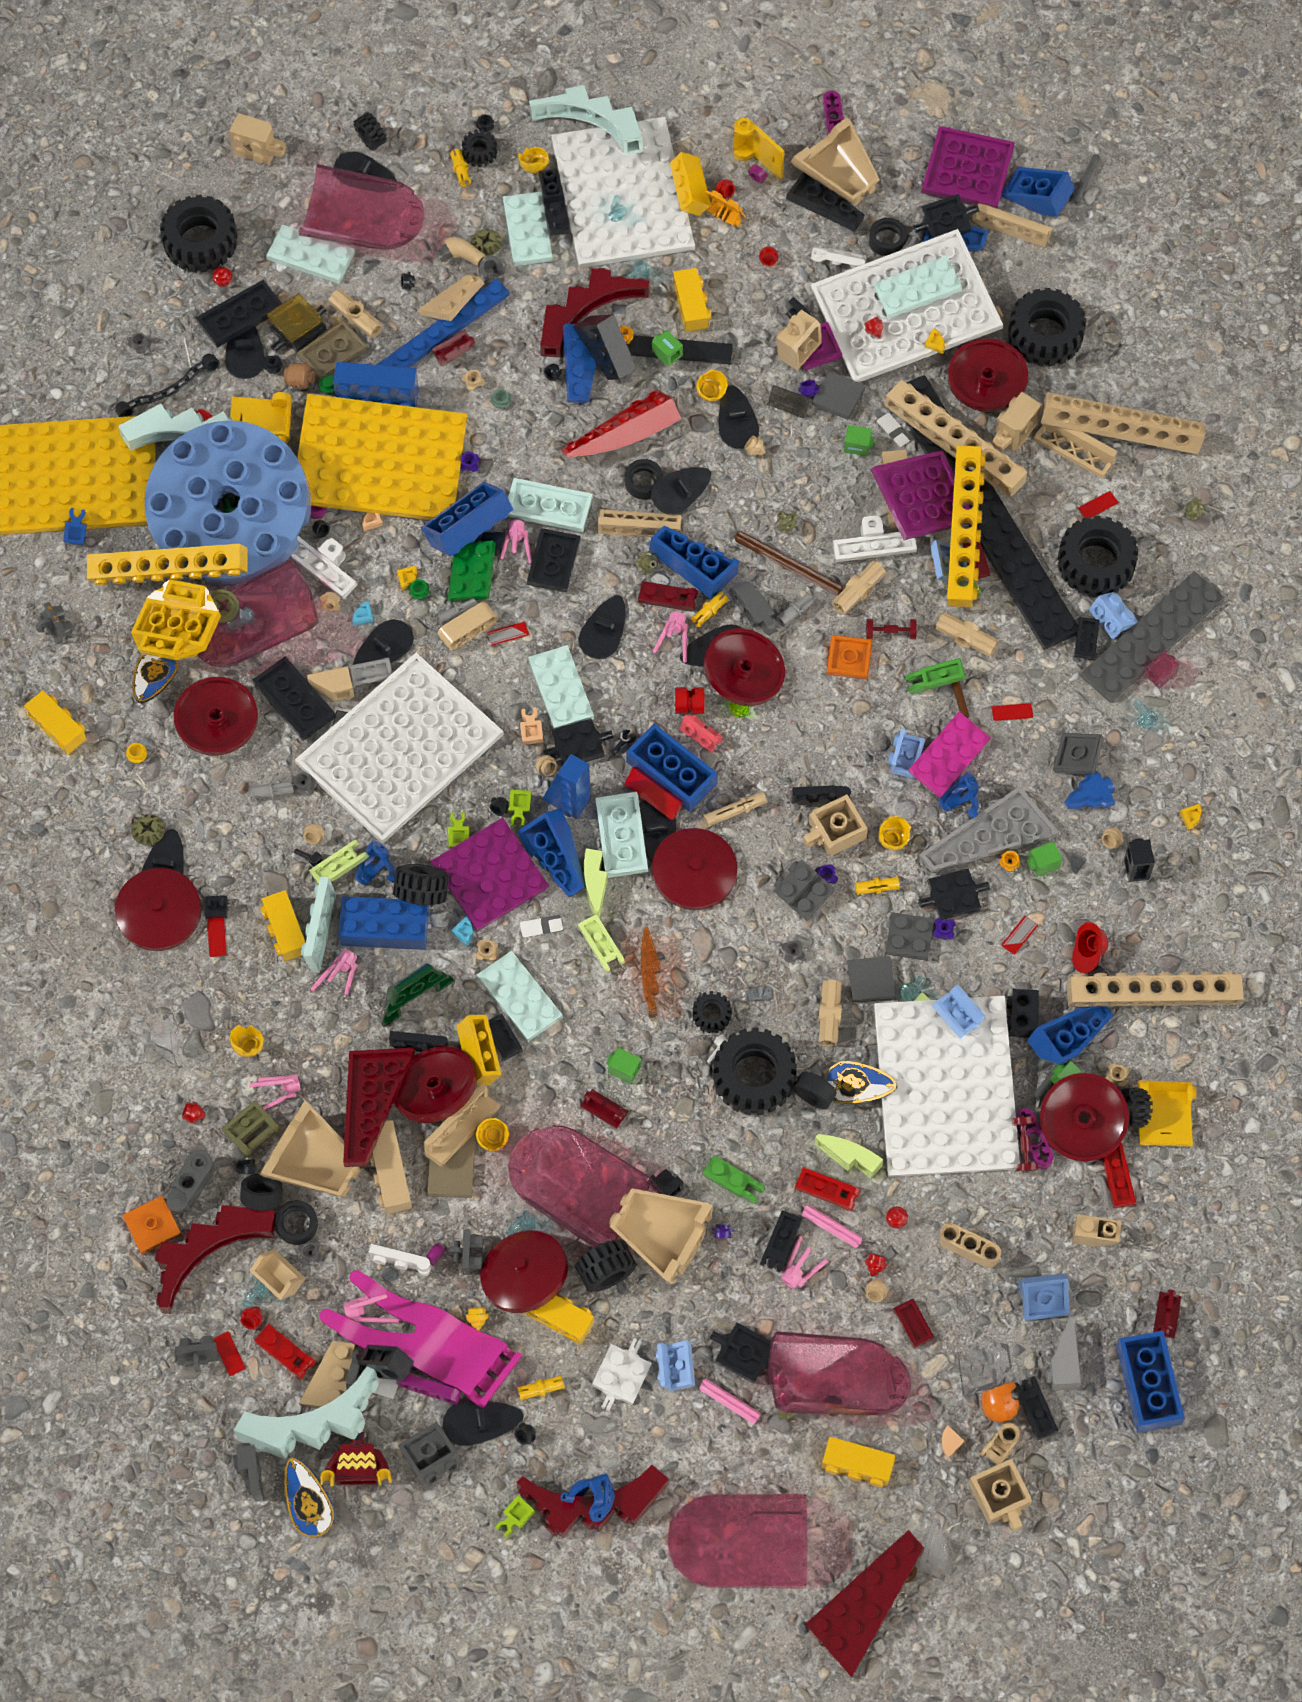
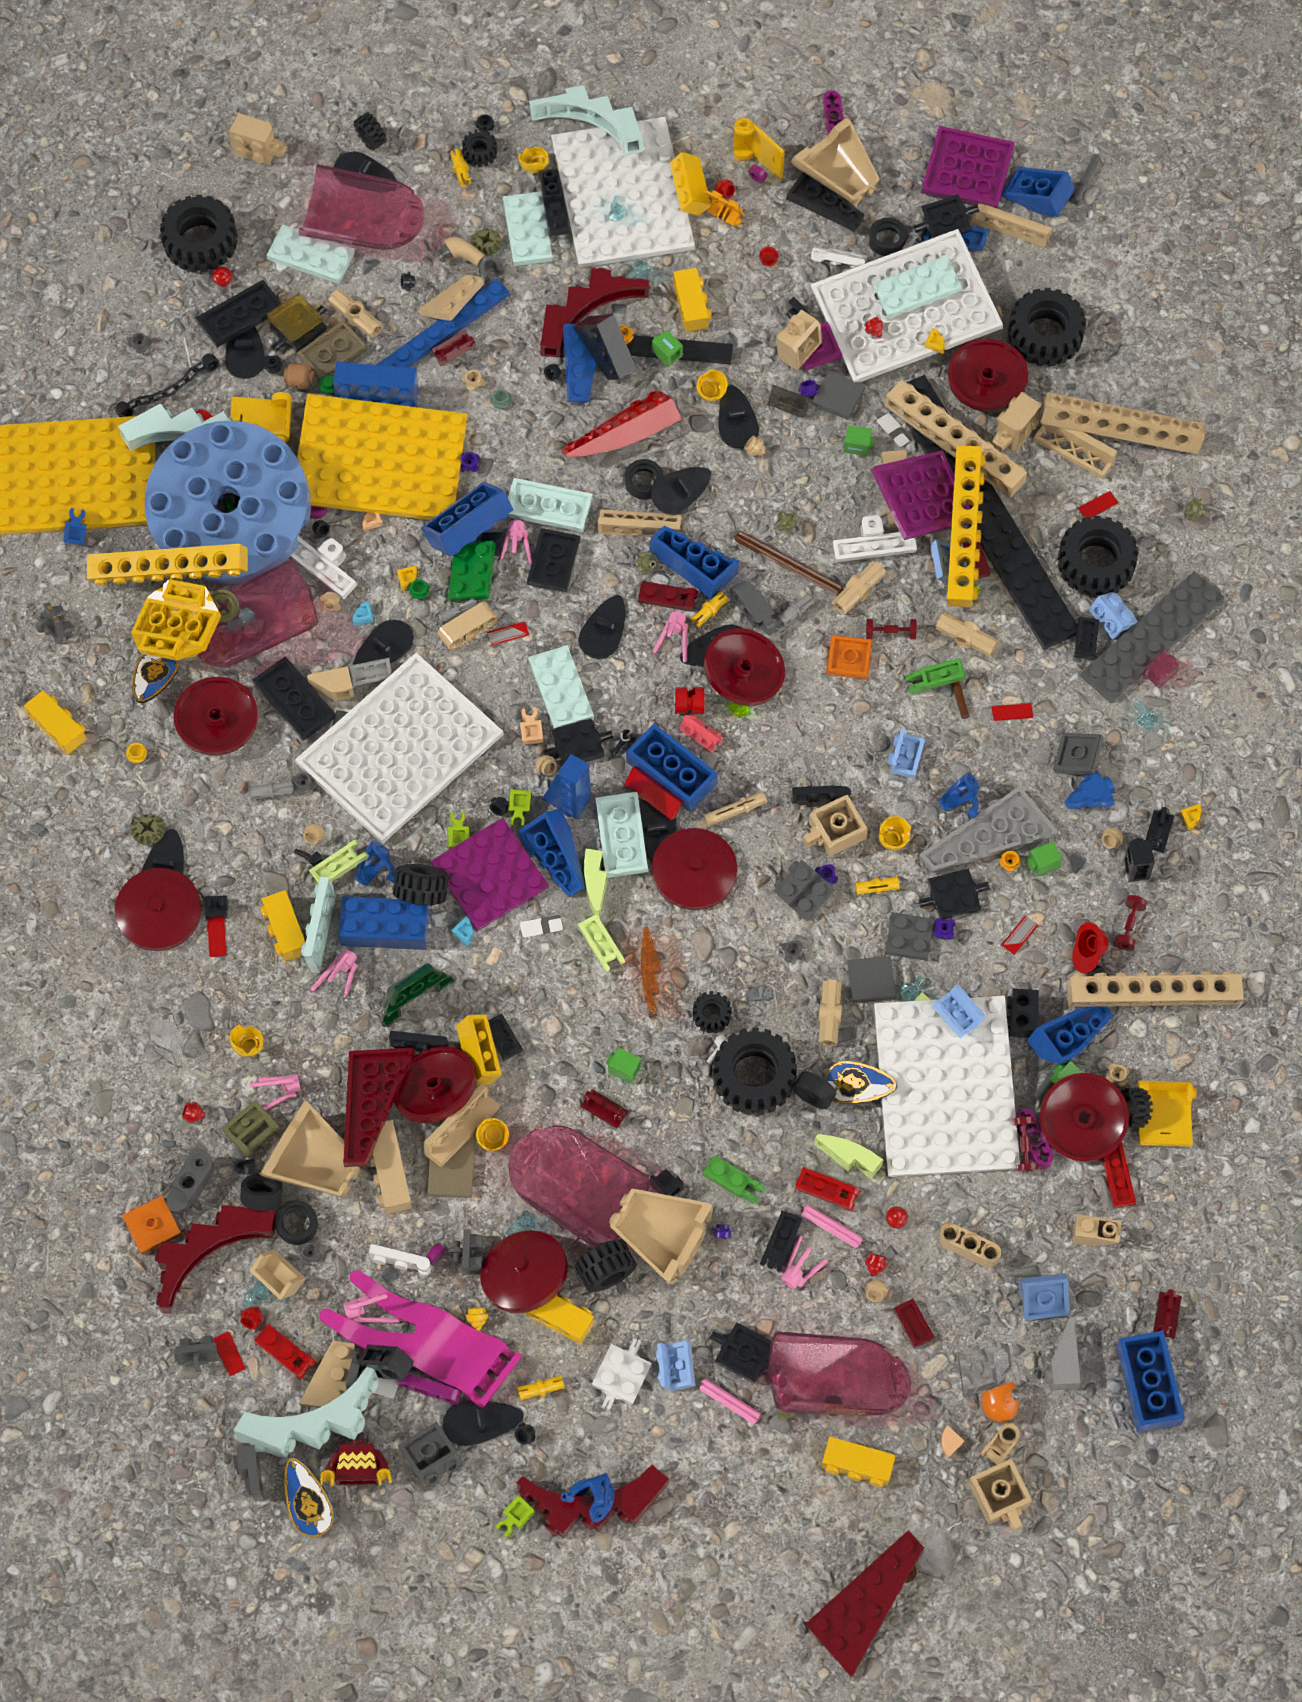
(487, 944): tan plate -> none
(519, 996): light aqua plate -> none
(742, 1541): clear pink windscreen -> none
(949, 754): dark pink plate -> none
(1036, 1409): black hinge -> none
(1135, 903): none -> dark red wheel
(1160, 829): none -> black hinge

